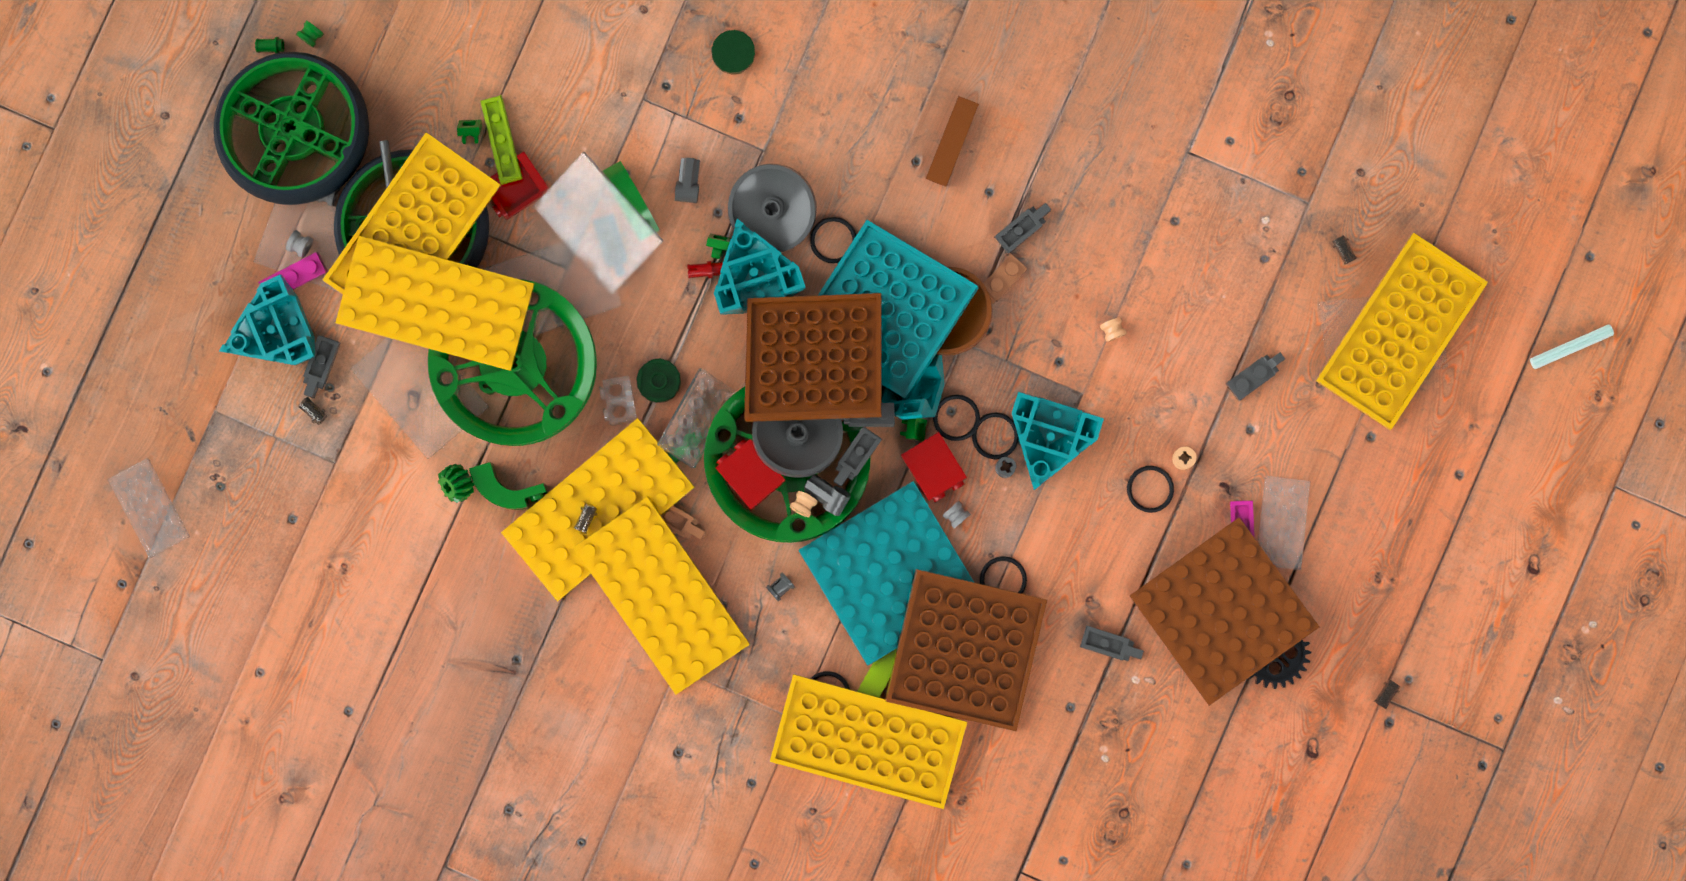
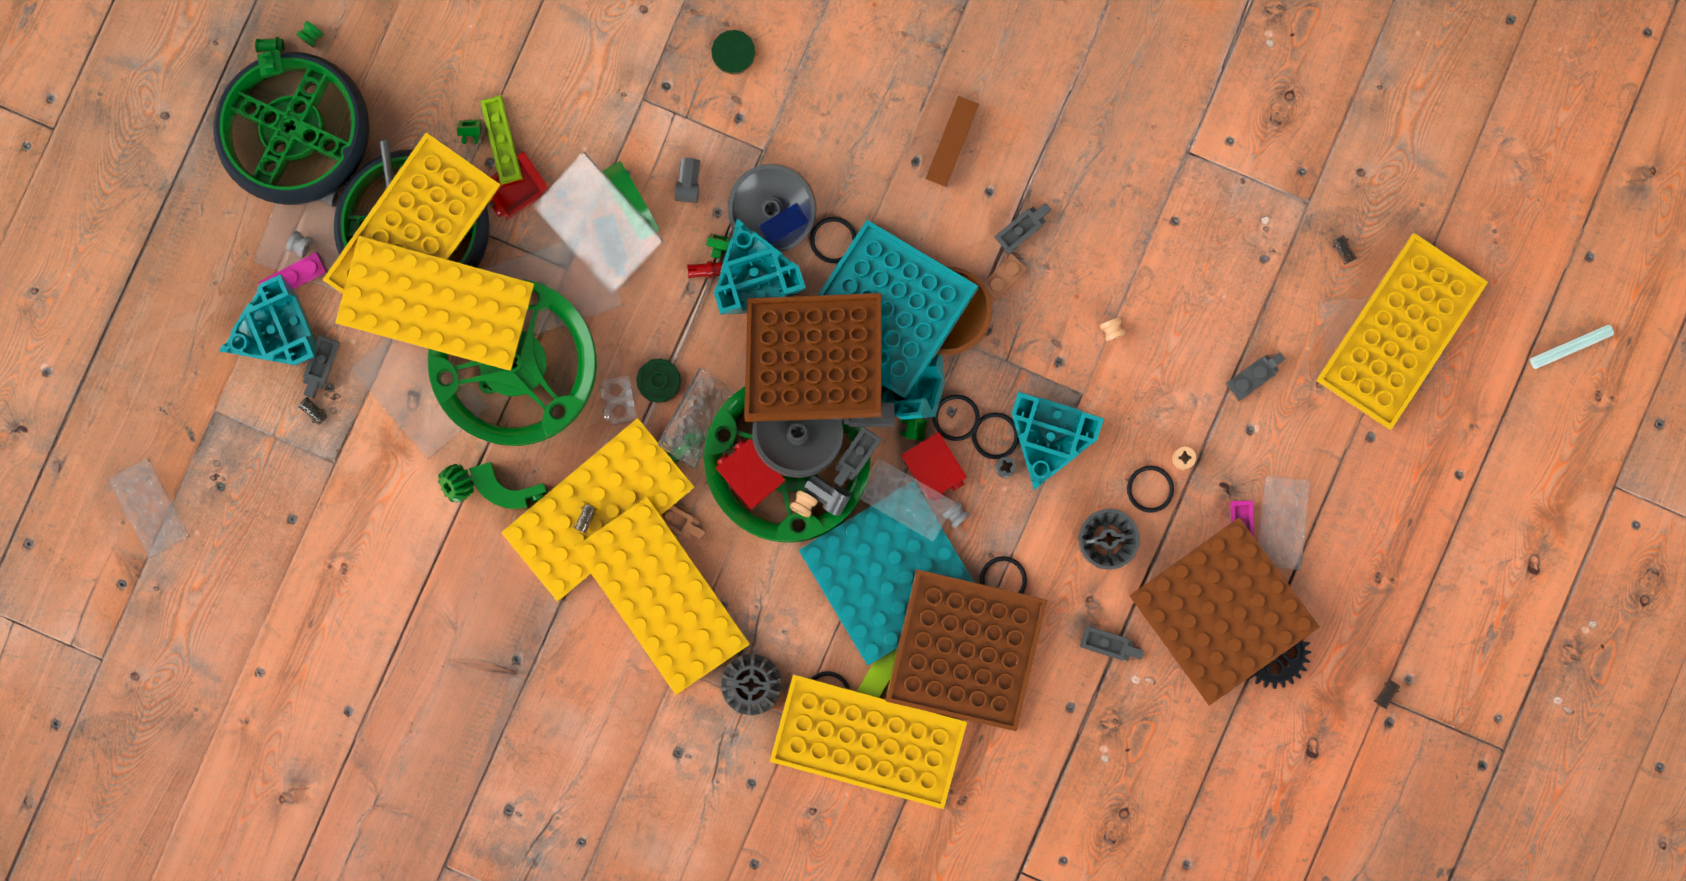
(270, 63): none -> green tile
(772, 685): none -> dark grey gear
(780, 587): dark grey bush -> none
(783, 223): none -> clear blue tile
(906, 499): none -> clear tile
(1129, 537): none -> dark grey gear

